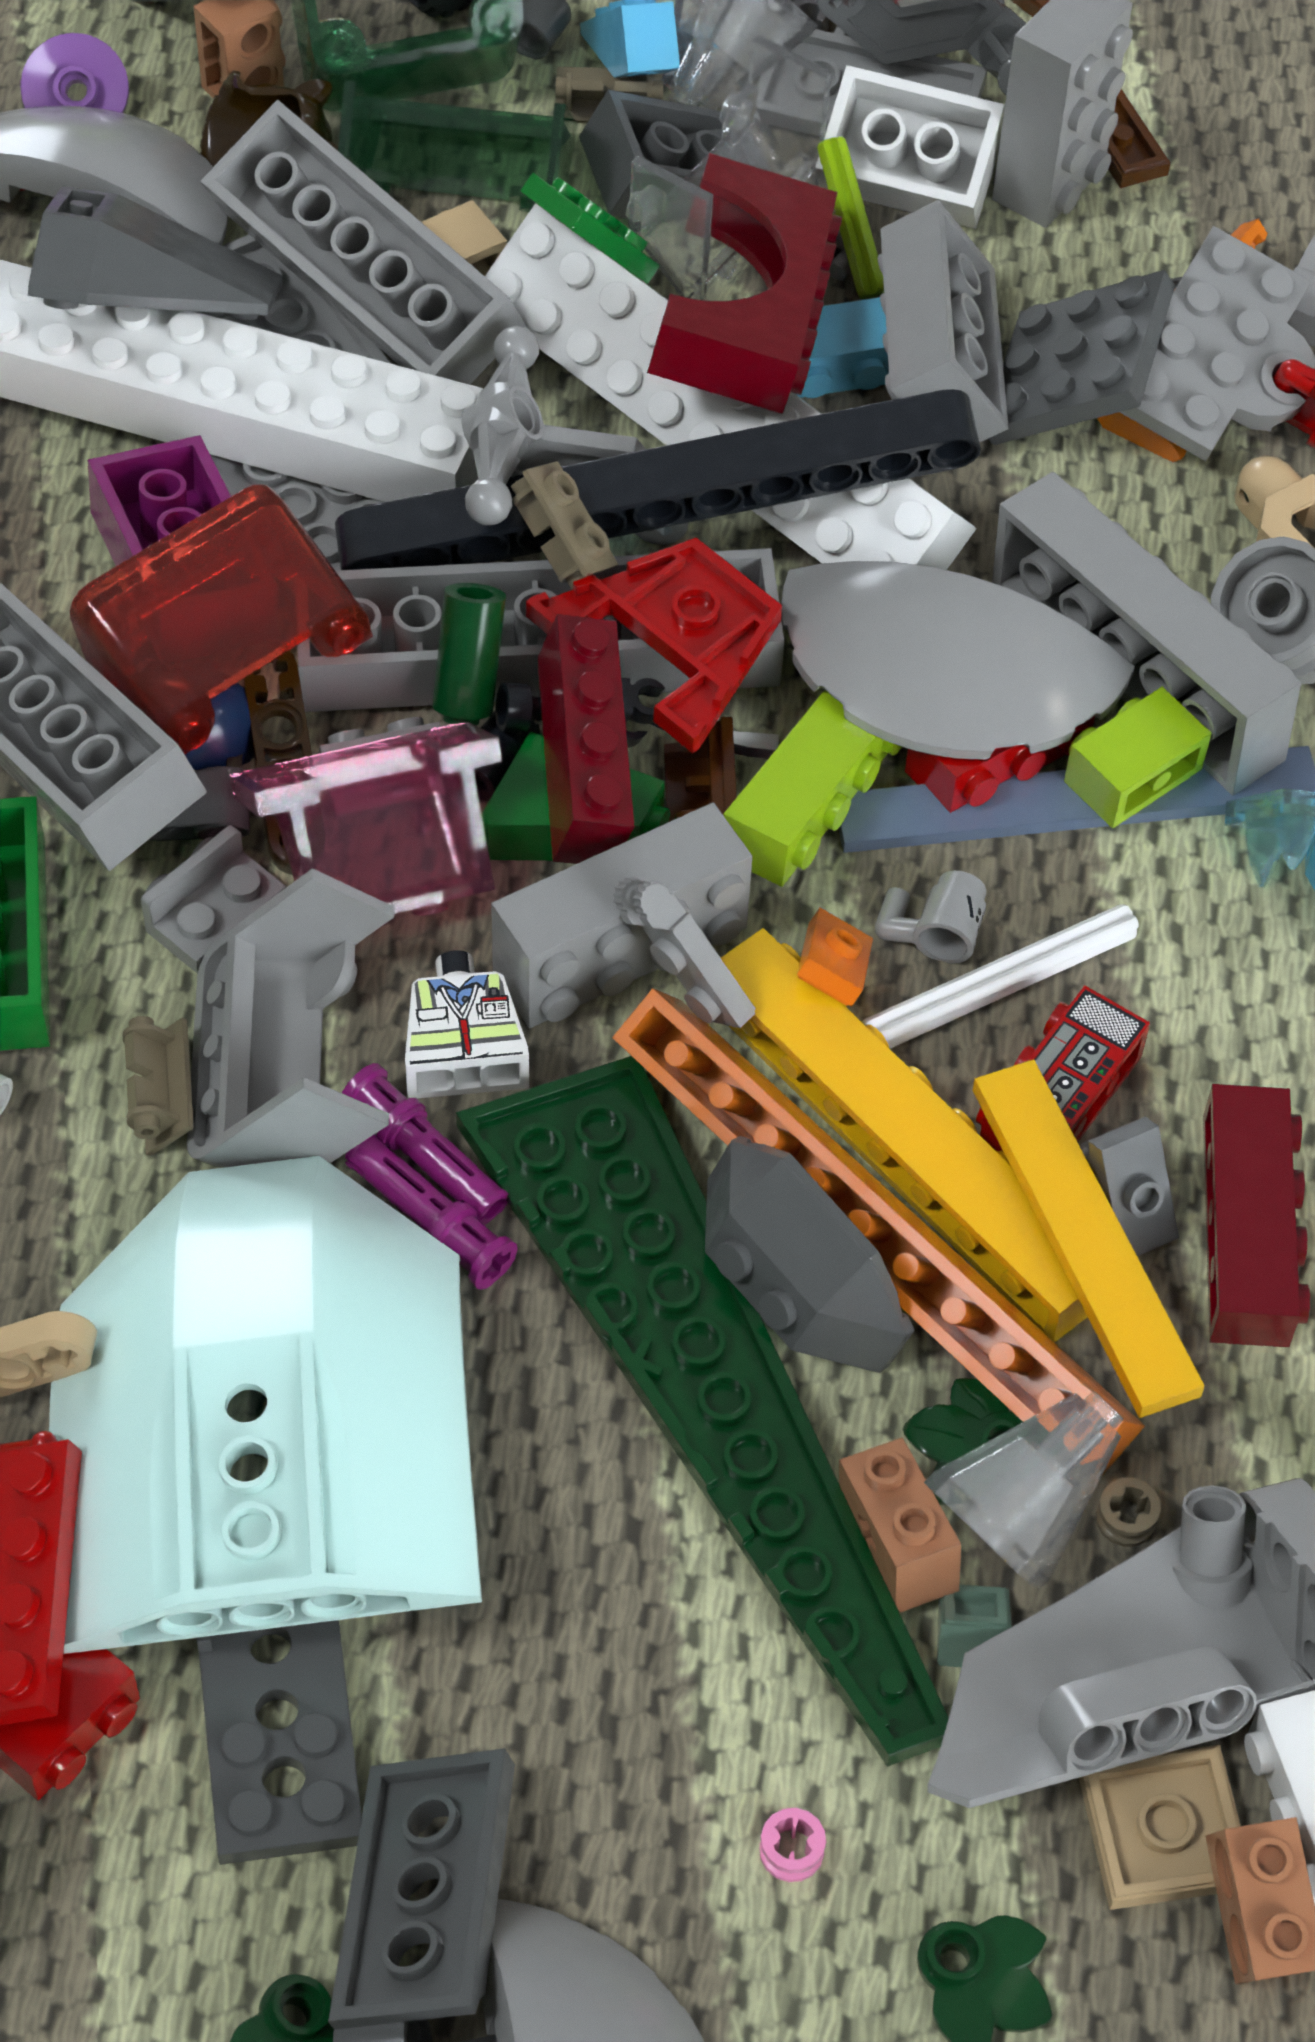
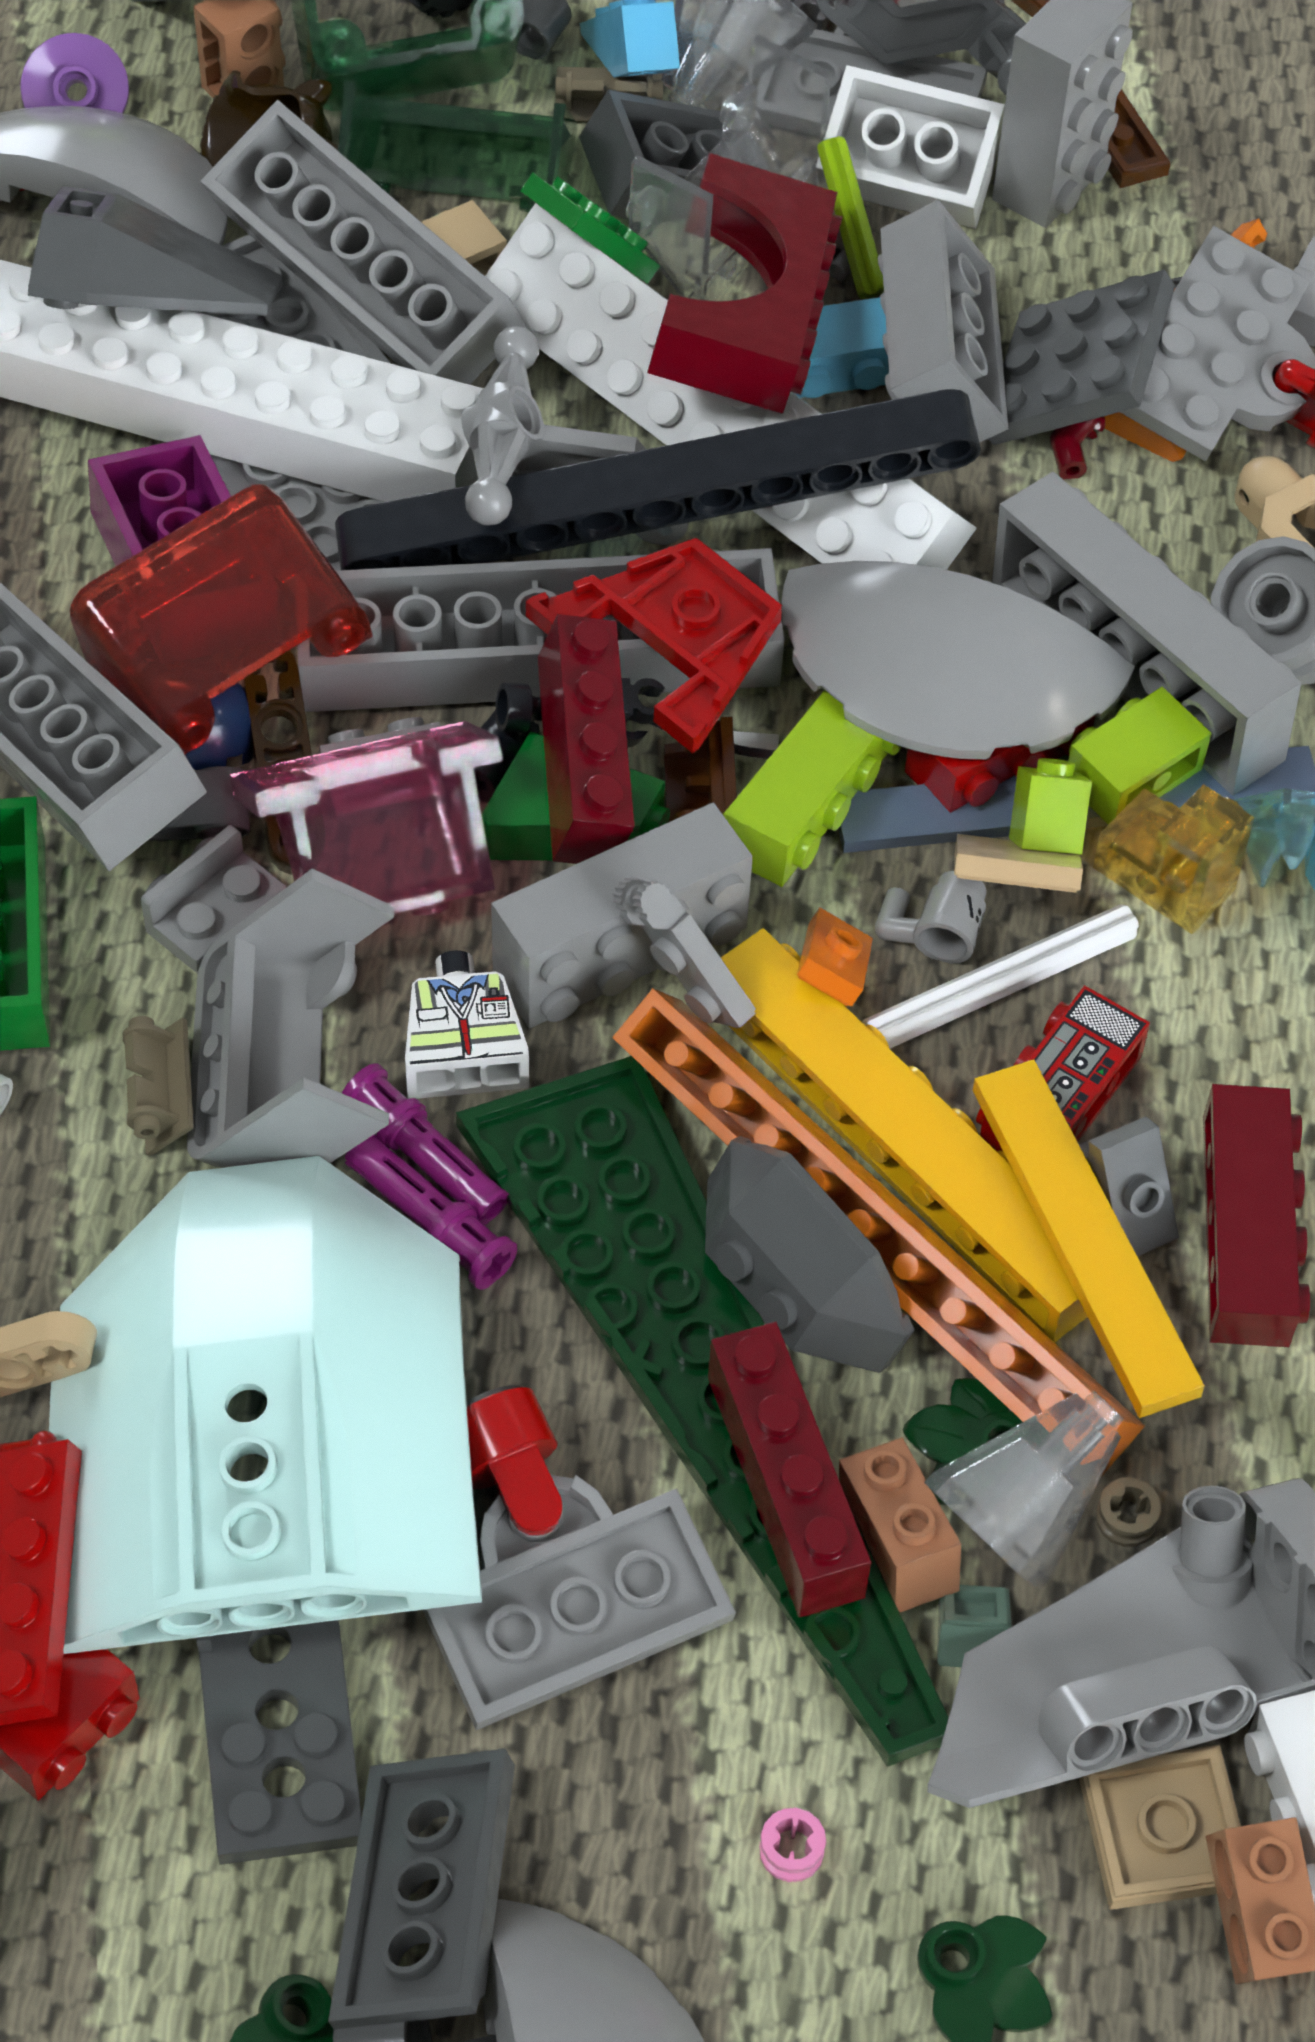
(468, 652): dark green brick -> none
(551, 499): dark tan hinge -> none
(563, 1576): none -> light grey plate
(788, 1469): none -> dark red brick
(1007, 863): none -> tan tile
(1050, 807): none -> lime brick
(1067, 446): none -> dark red arm
(1177, 857): none -> clear yellow brick

